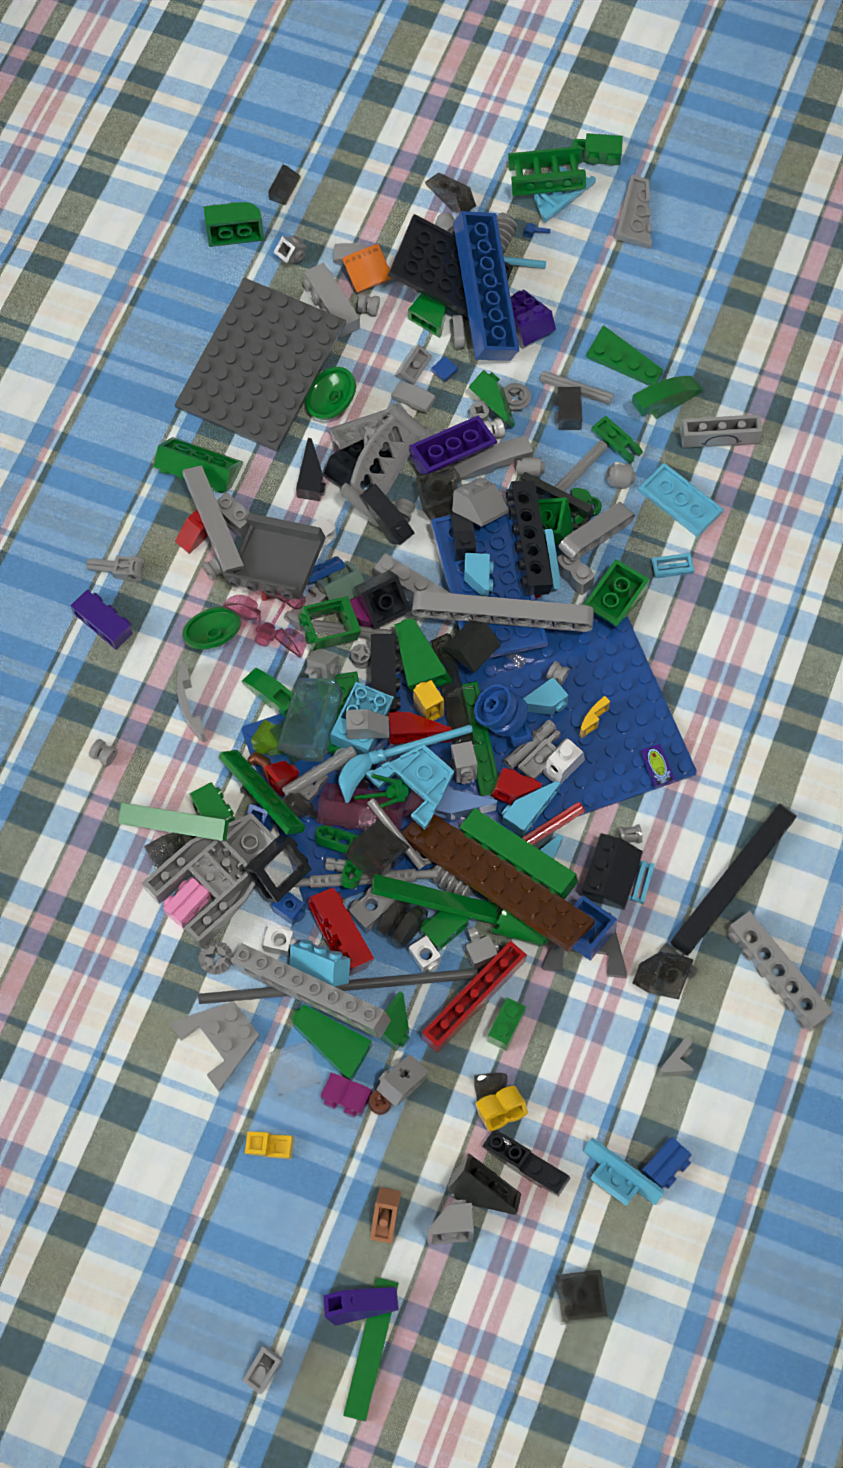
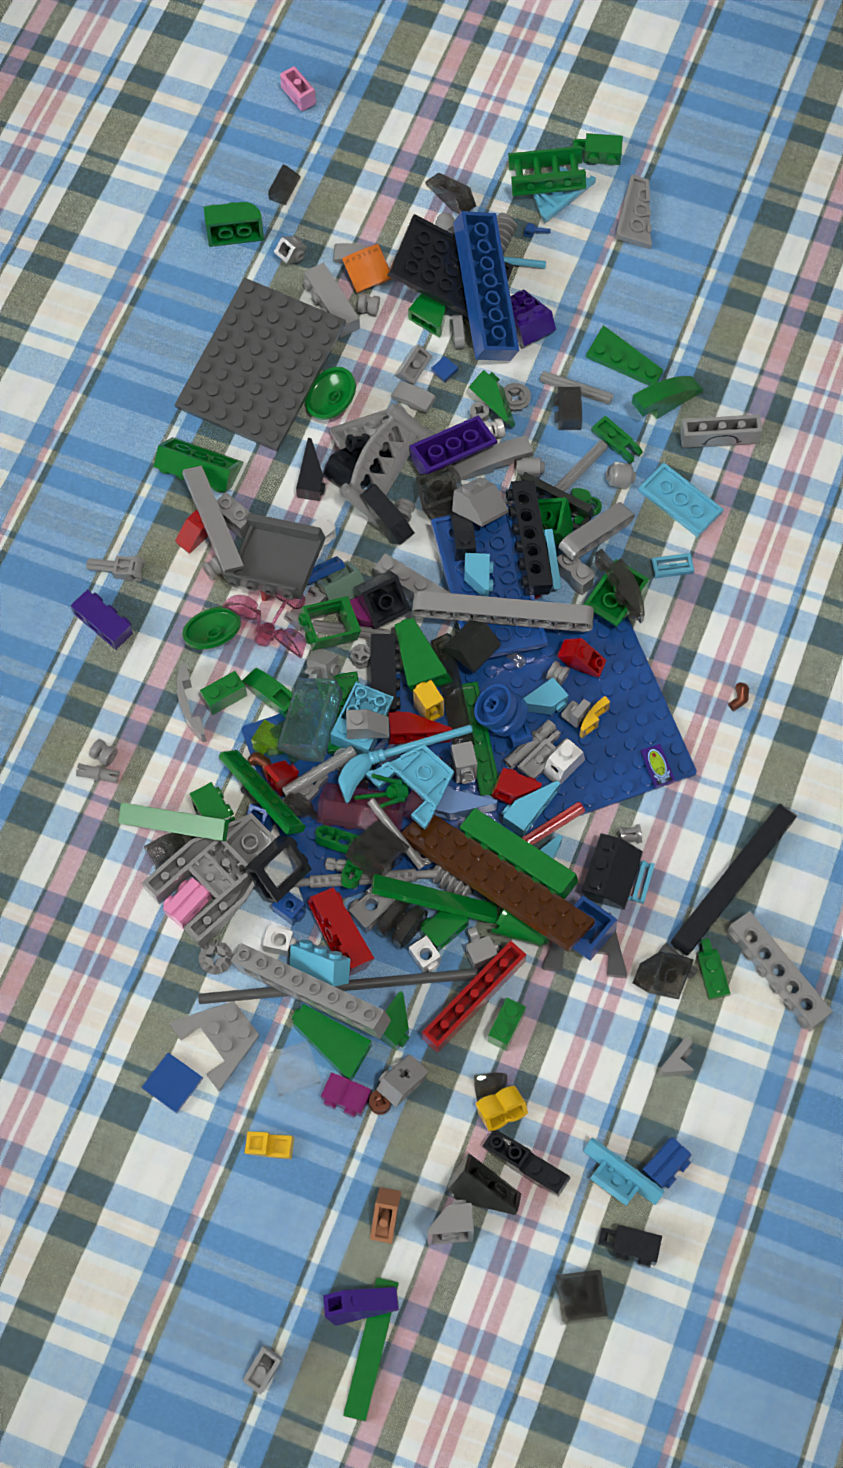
(97, 773): none -> light grey pin
(172, 1083): none -> blue tile
(223, 692): none -> green brick
(298, 88): none -> bright pink brick
(356, 442): none -> black bush
(576, 712): none -> light grey bracket
(581, 657): none -> red slope
(626, 587): none -> clear smoke slope
(632, 1245): none -> black brick
(712, 971): none -> green hinge
(742, 696): none -> copper arm

